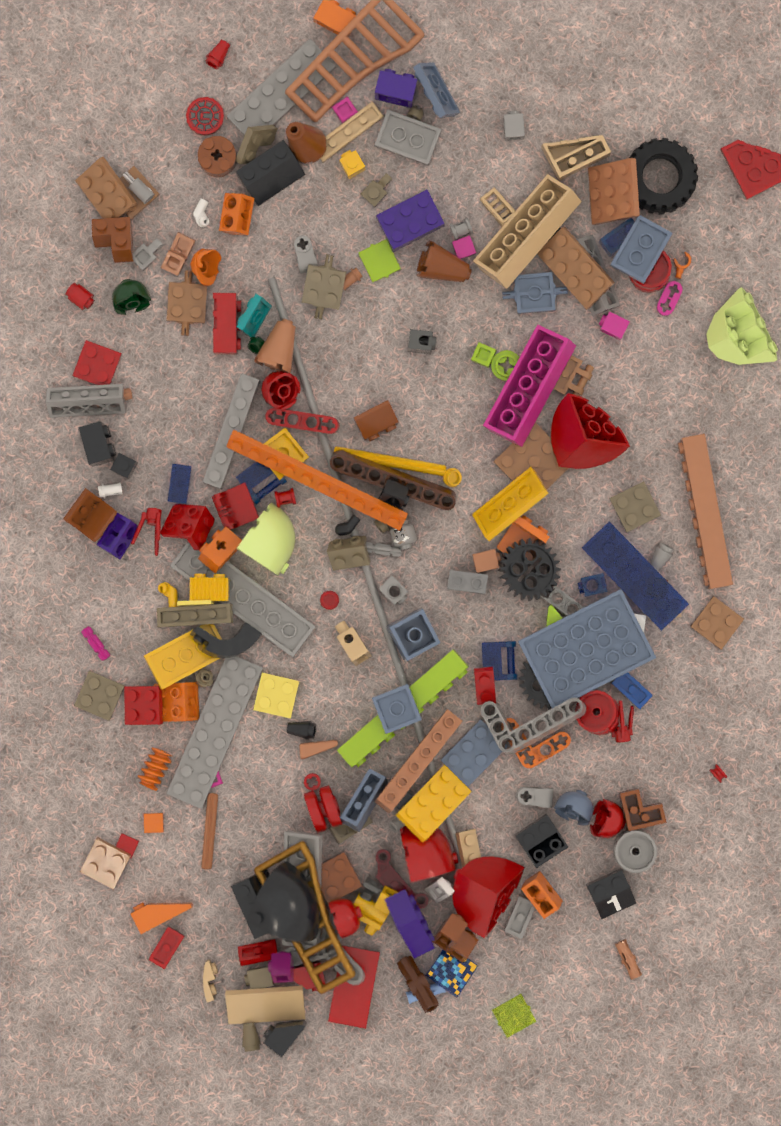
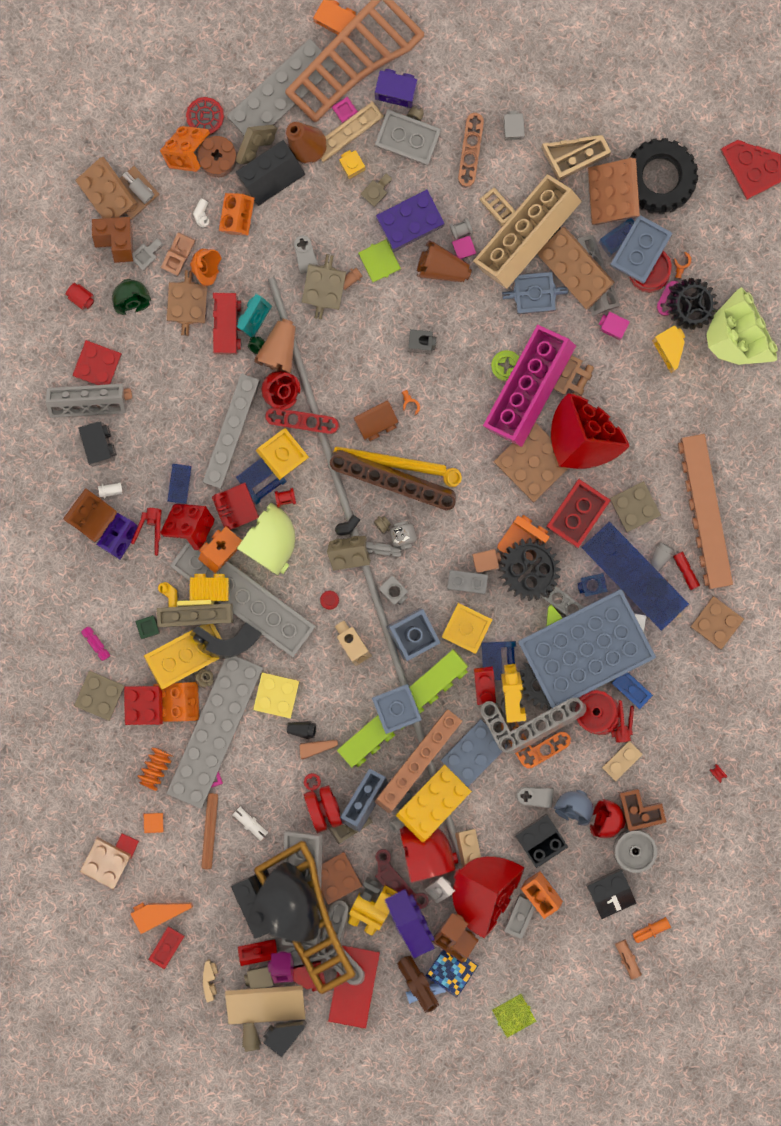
(124, 466): black brick -> none
(147, 627): none -> dark green plate
(180, 148): none -> orange bracket
(217, 55): red cone -> none
(250, 823): none -> white pin
(316, 480): orange plate -> none
(345, 916): red cylinder -> none
(394, 494): black brick -> none
(407, 398): none -> orange piece
(436, 90): sand blue plate -> none
(466, 628): none -> yellow plate
(473, 150): none -> nougat beam
(483, 355): lime plate -> none
(510, 503): yellow plate -> none
(512, 689): none -> yellow hips
(578, 513): none -> red brick
(622, 760): none -> tan plate
(651, 930): none -> orange axle
(670, 346): none -> yellow slope
(685, 568): none -> red piece
(701, 292): none -> black gear

